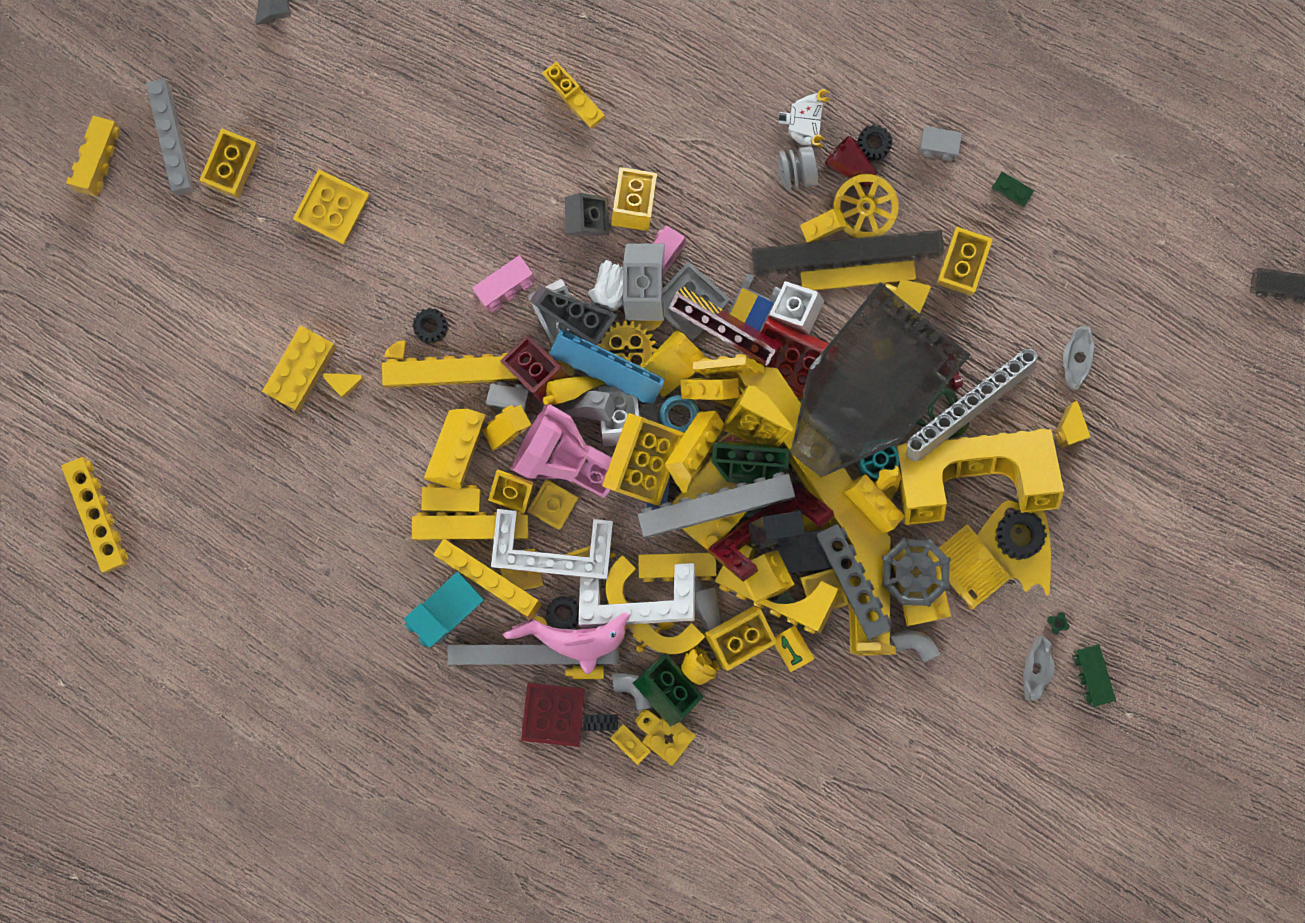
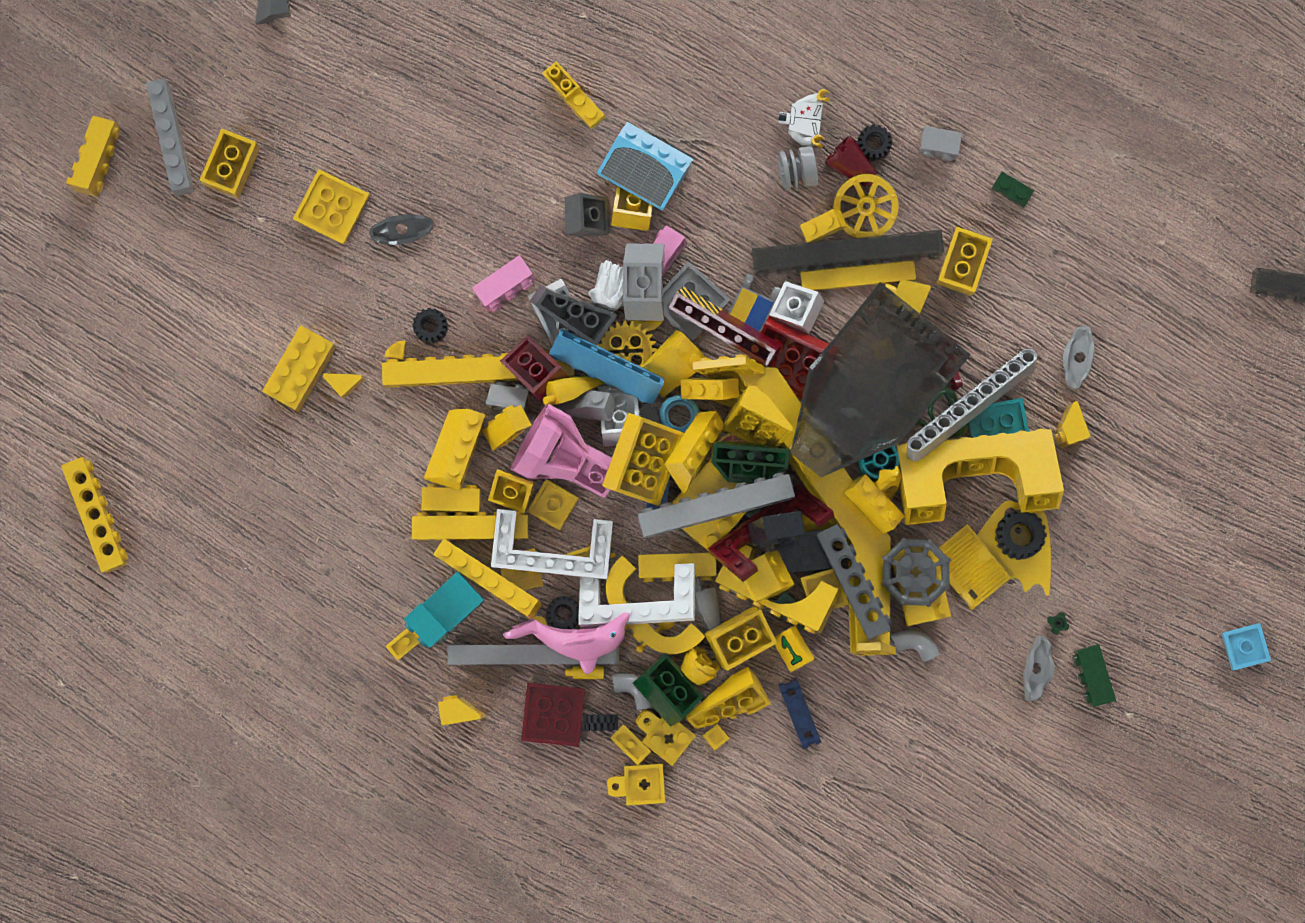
(386, 233): none -> dark grey piece
(403, 644): none -> yellow plate
(457, 710): none -> yellow slope
(630, 784): none -> yellow plate
(645, 166): none -> slope
(716, 737): none -> yellow tile
(737, 695): none -> yellow wedge
(799, 713): none -> dark blue plate
(1000, 418): none -> teal plate
(1246, 646): none -> medium azure plate

